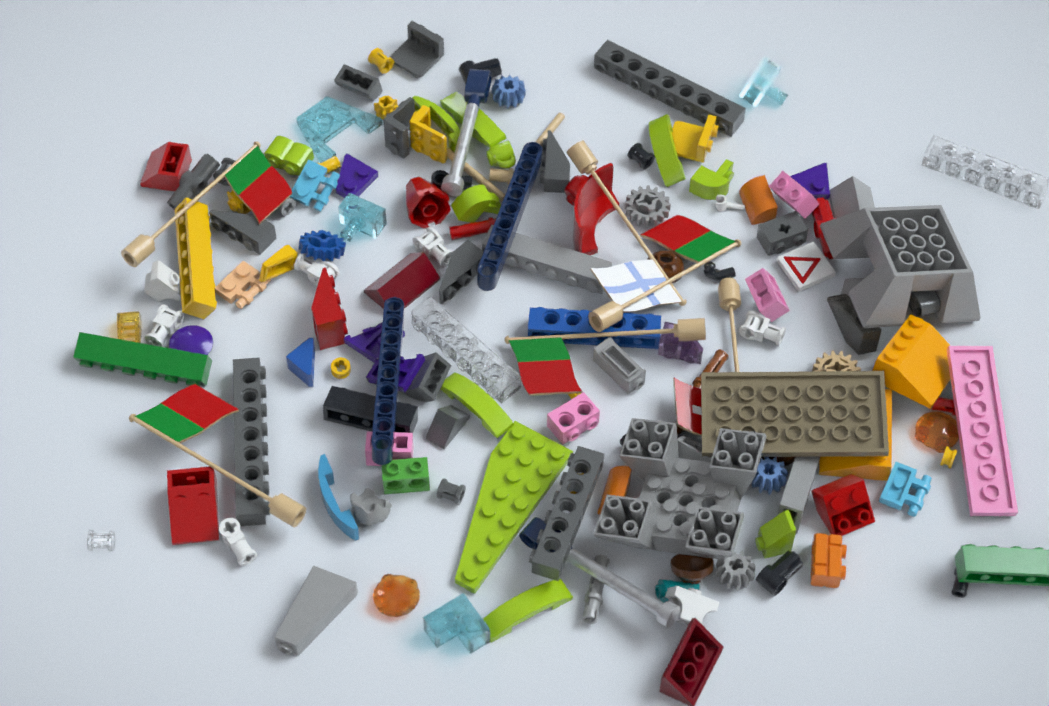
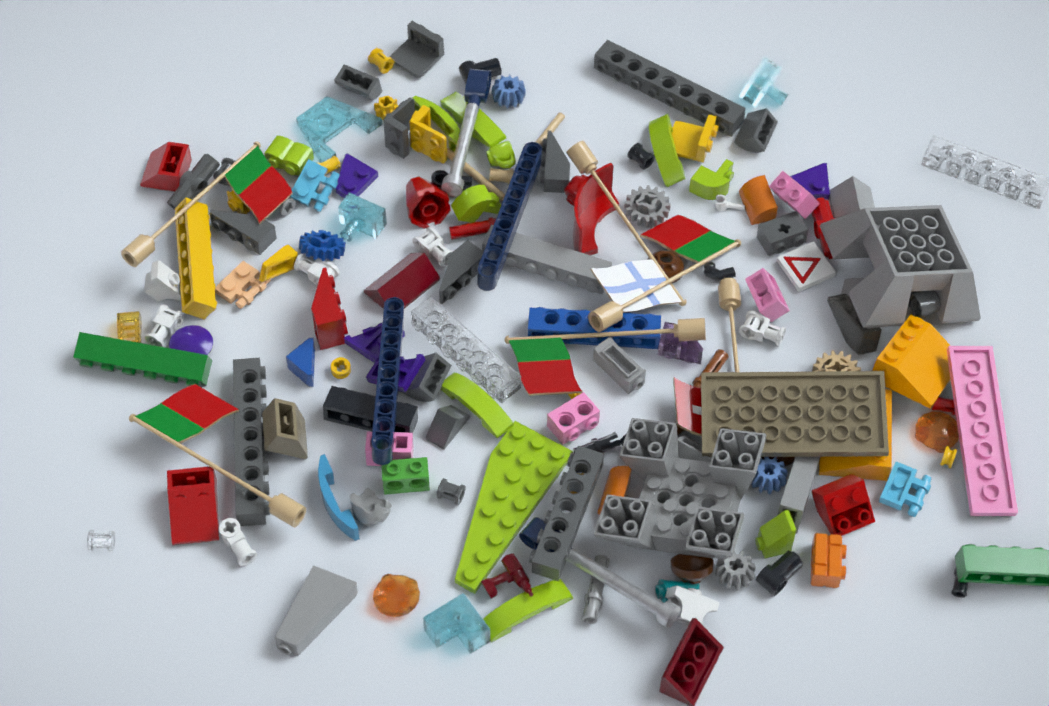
(284, 429): none -> dark tan slope
(514, 572): none -> dark red piece
(602, 444): none -> black pin
(756, 131): none -> dark grey brick

